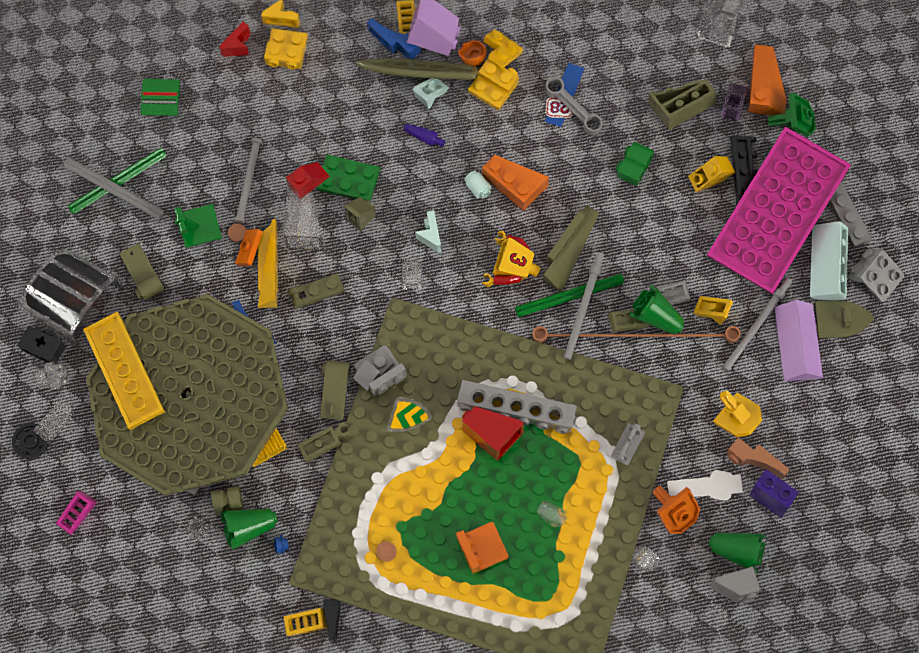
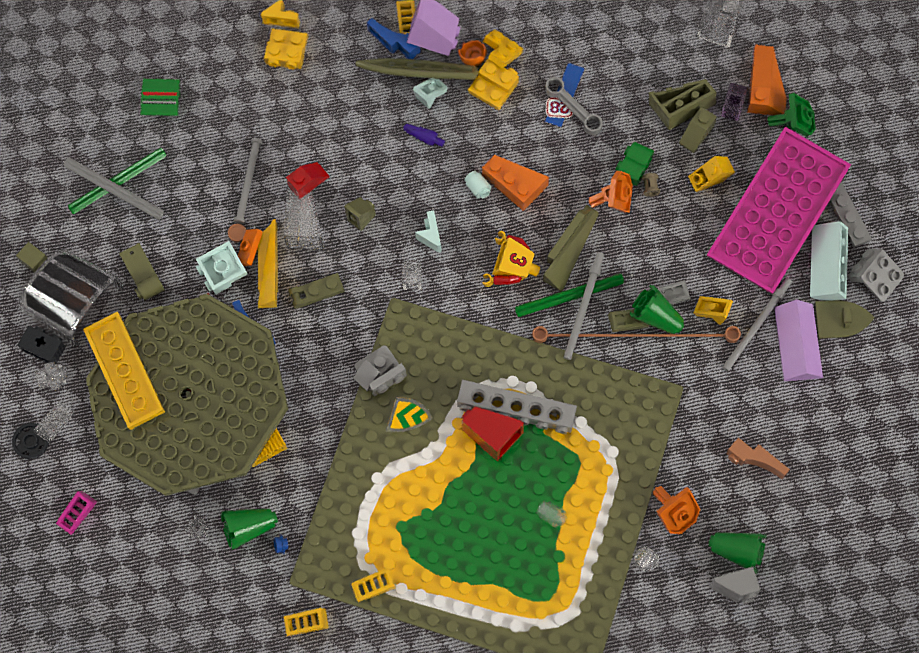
(31, 257): none -> olive brick
(198, 225): green plate -> none
(220, 267): none -> light aqua plate
(227, 500): olive wheel -> none
(233, 43): red slope -> none
(323, 442): olive plate -> none
(332, 615): black slope -> none
(334, 389): olive door -> none
(349, 178): green plate -> none
(386, 551): nougat piece -> none
(390, 585): none -> yellow slope
(482, 547): orange bracket -> none
(617, 194): none -> orange piece
(628, 443): light grey hinge -> none
(650, 184): none -> dark tan bush
(698, 130): none -> olive slope
(717, 486): white sticker -> none
(739, 415): yellow piece -> none
(742, 163): black hinge -> none
(773, 493): dark purple panel -> none

